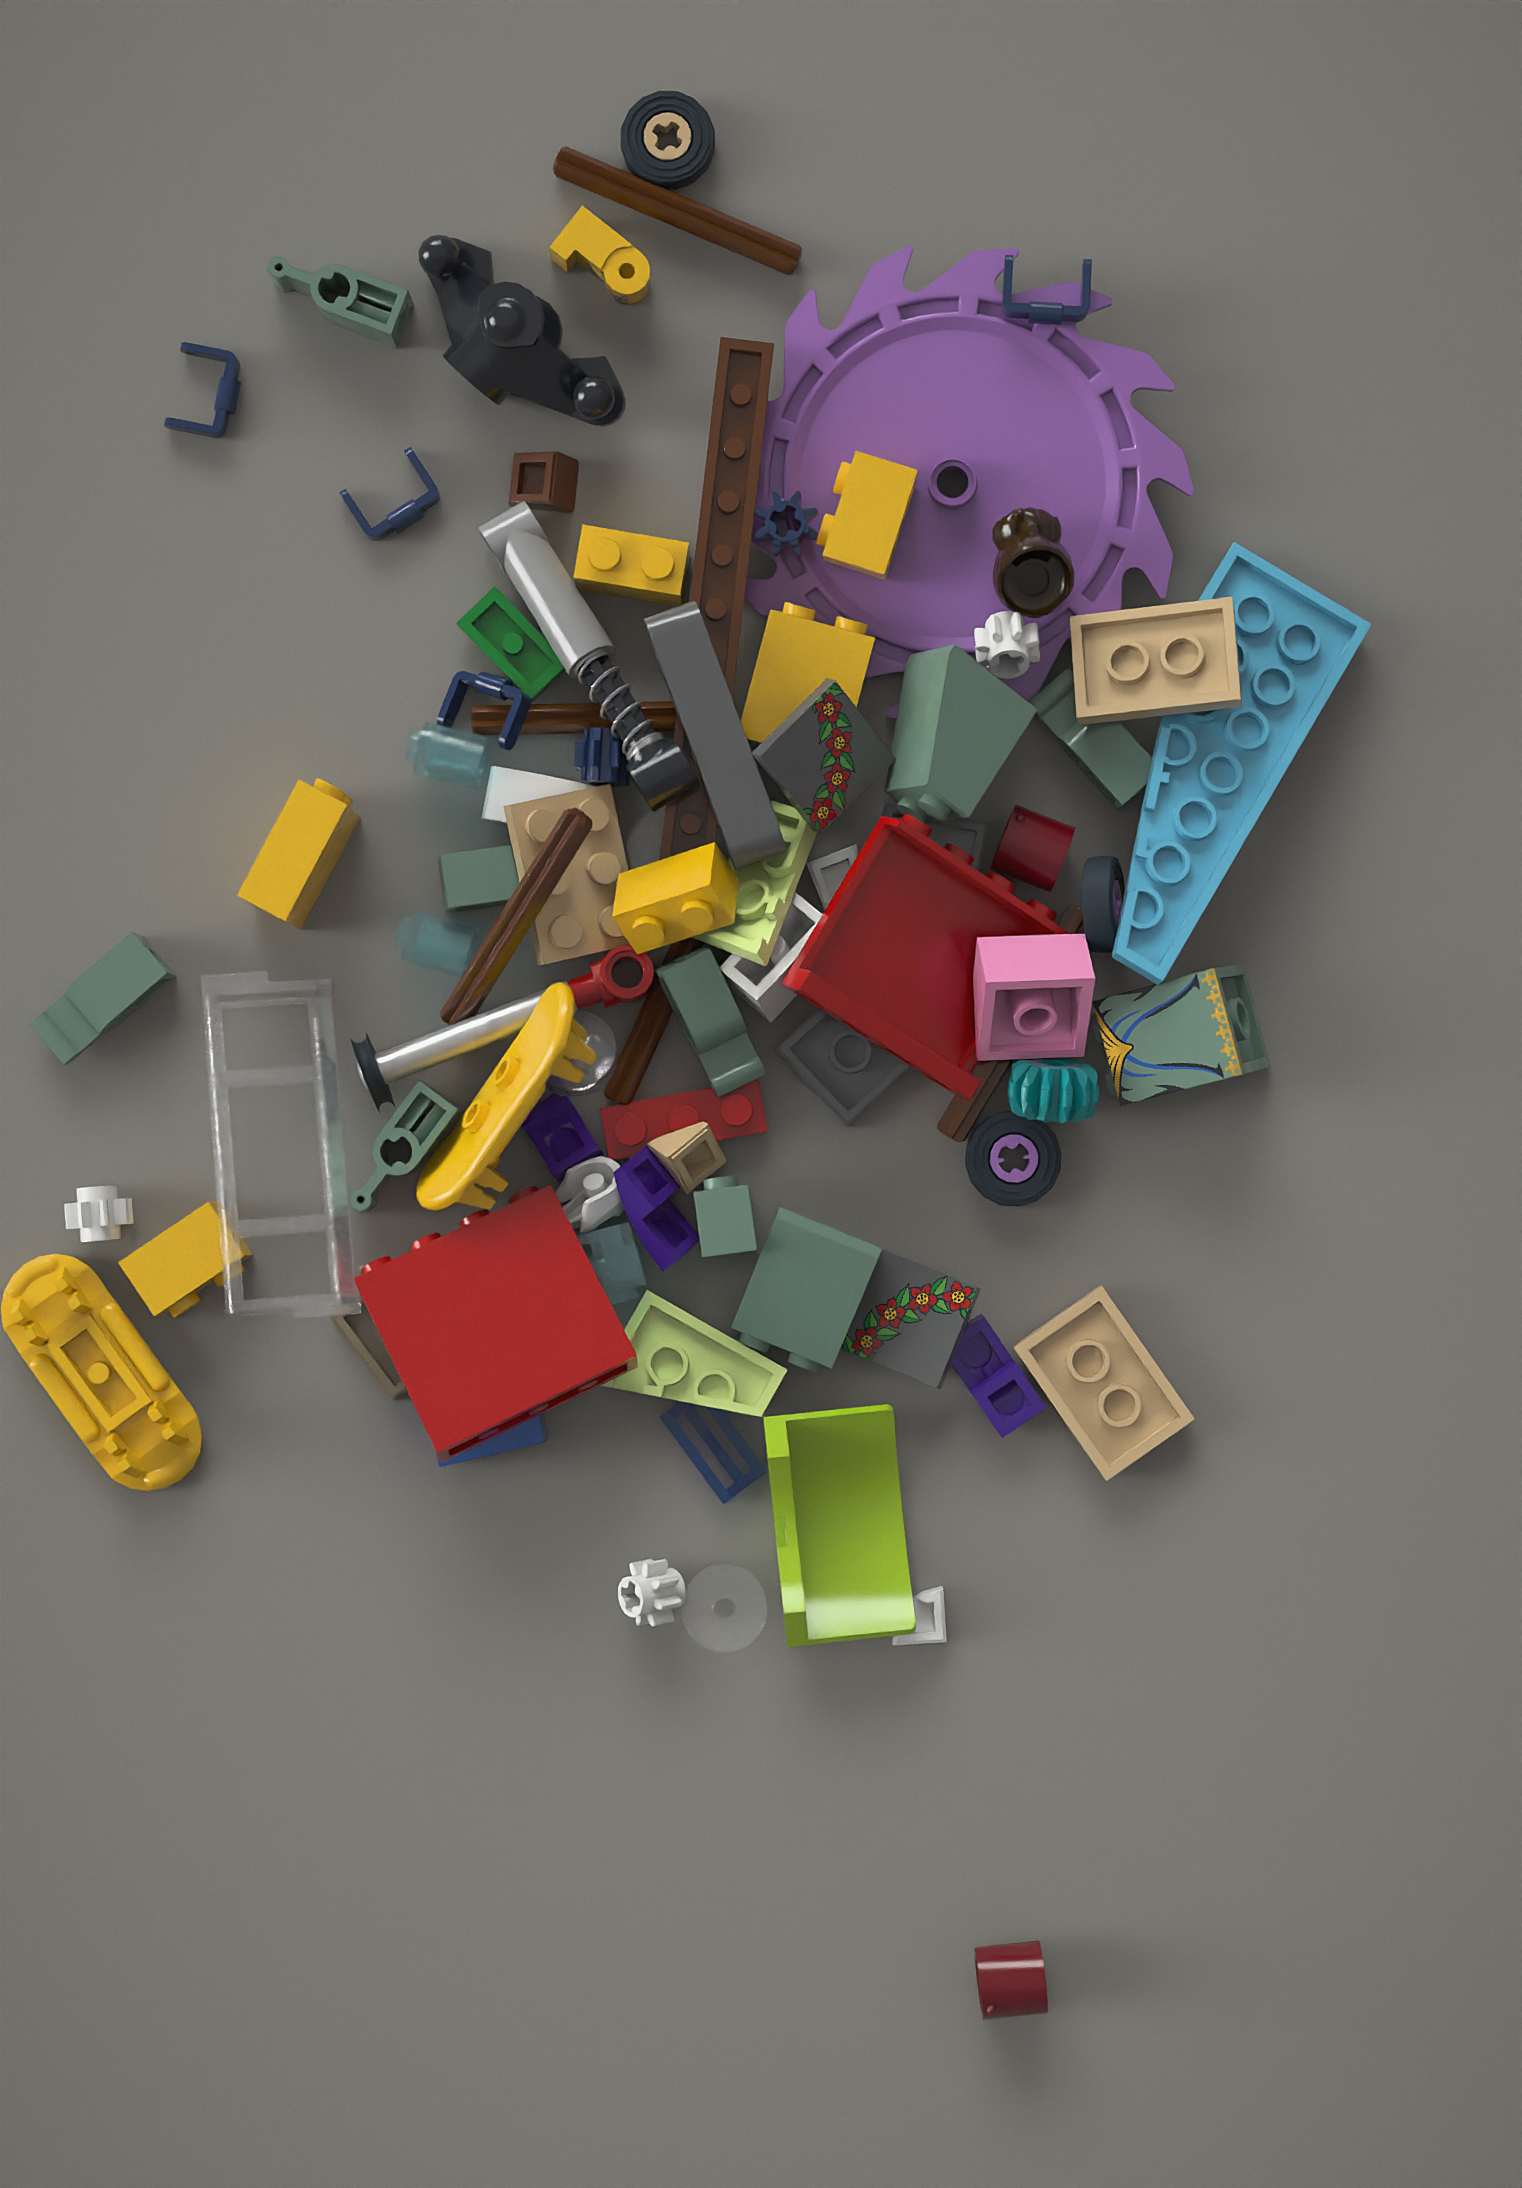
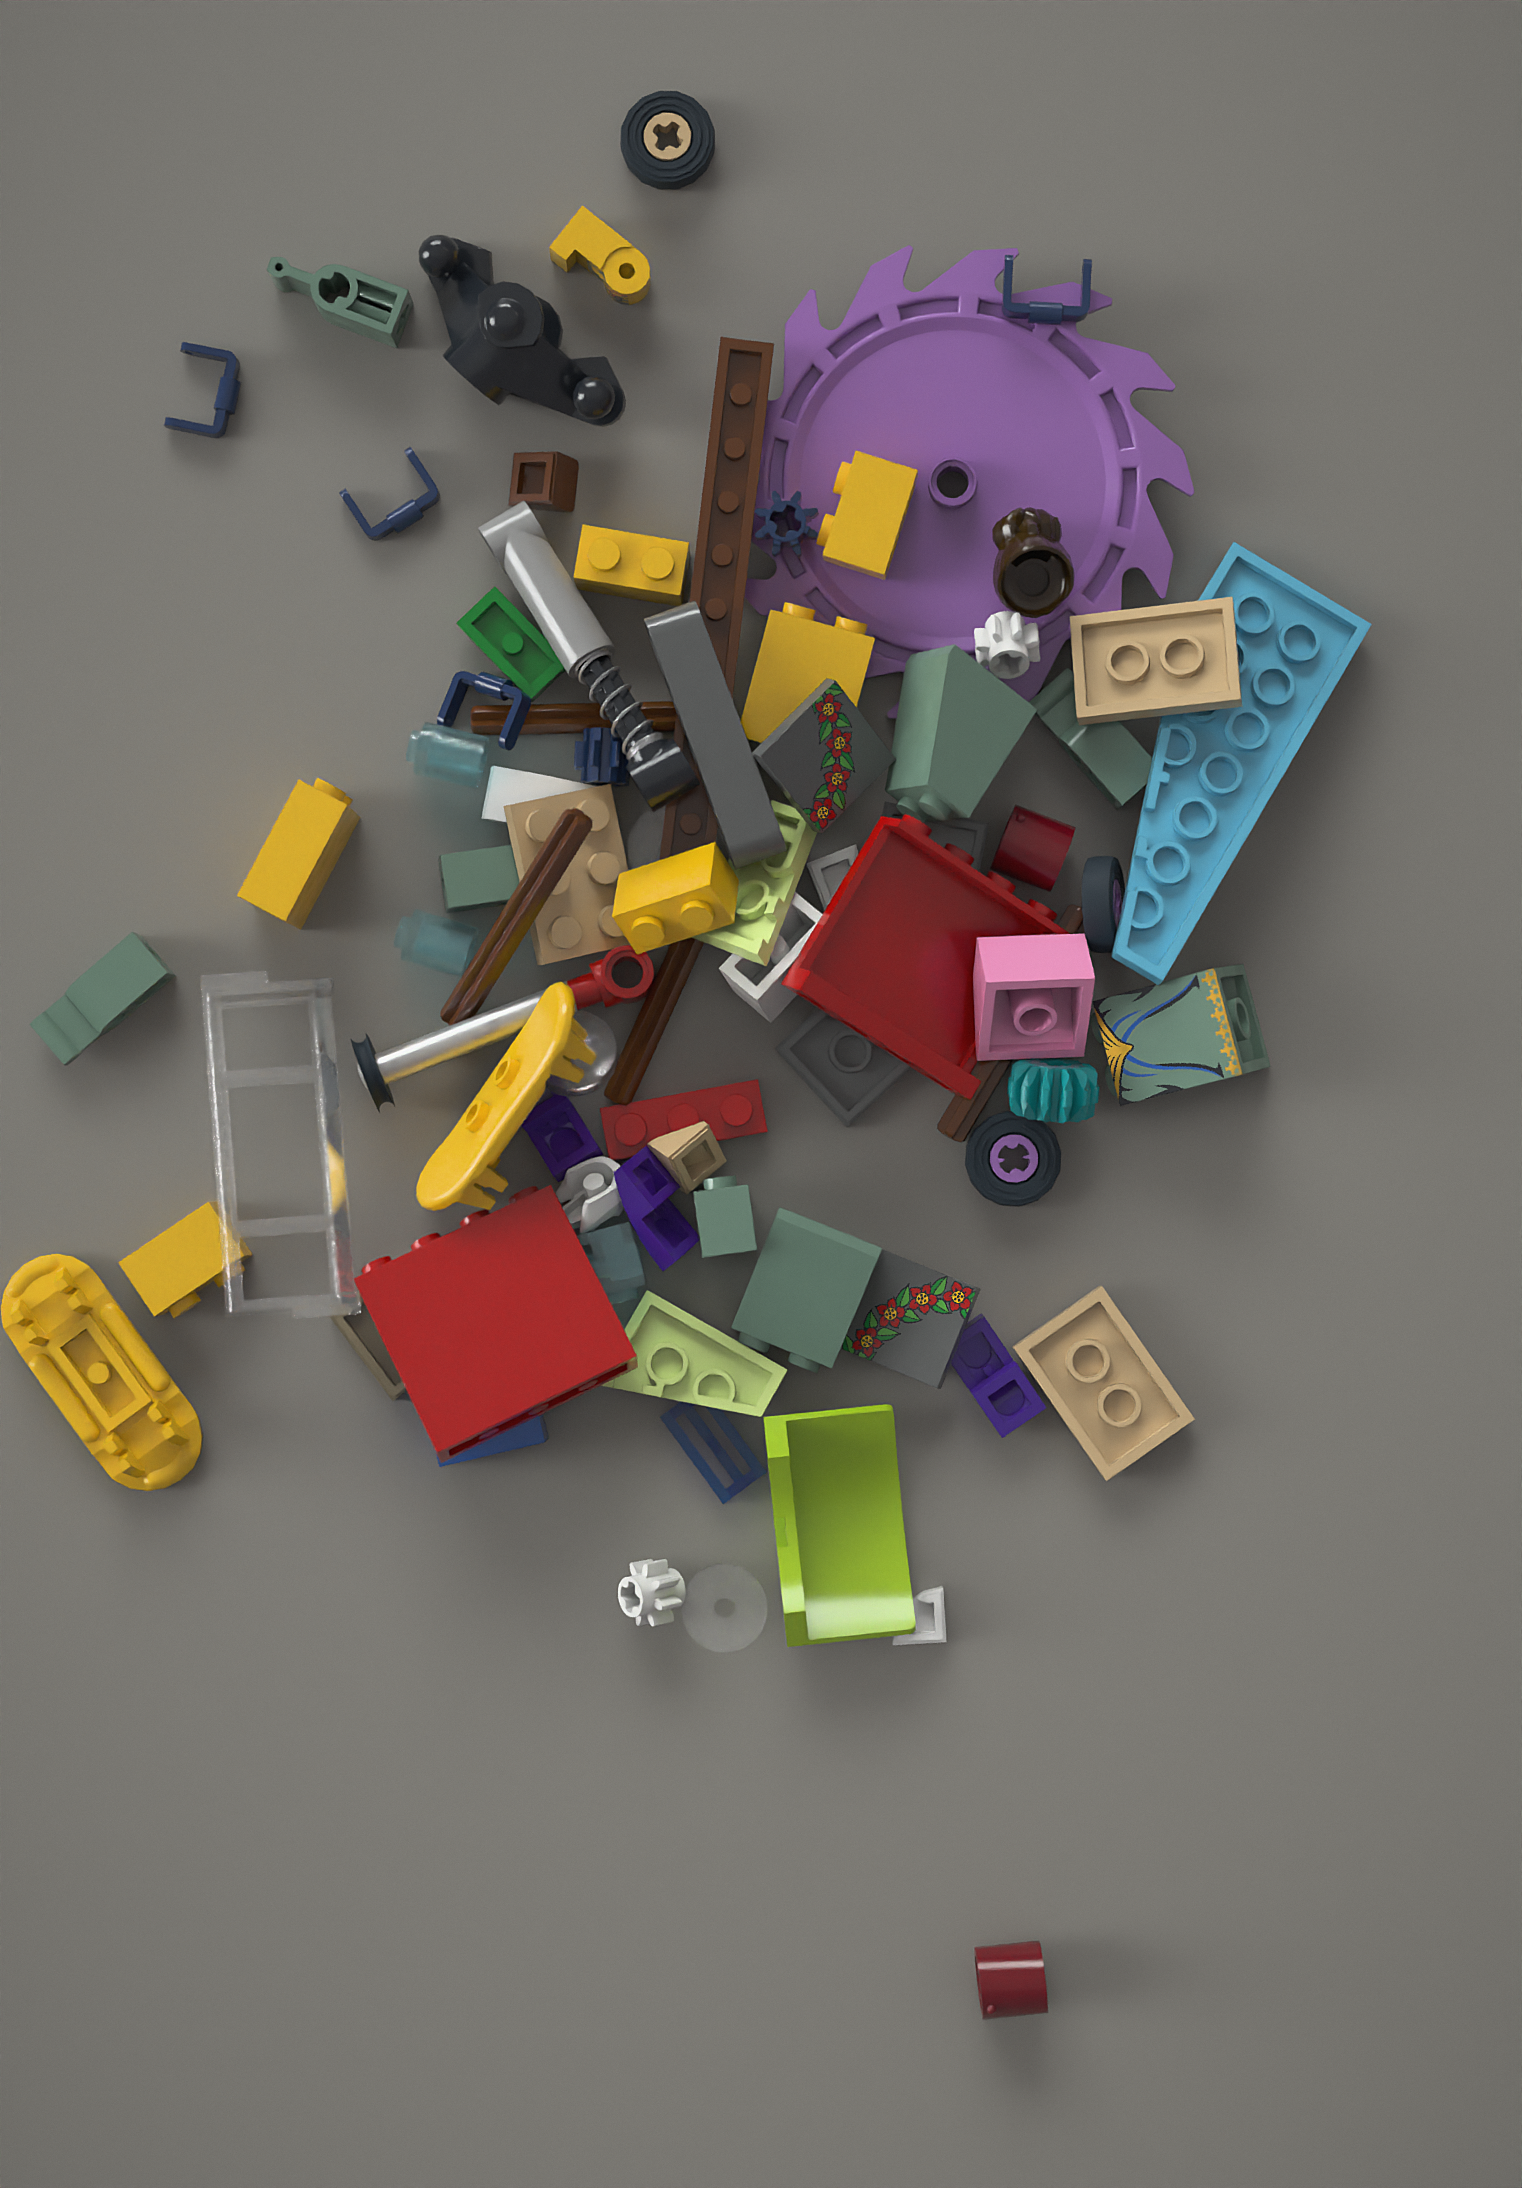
(98, 1213): white gear -> none
(402, 1127): sand green piece -> none
(677, 210): reddish brown axle -> none
(710, 1020): sand green piece -> none

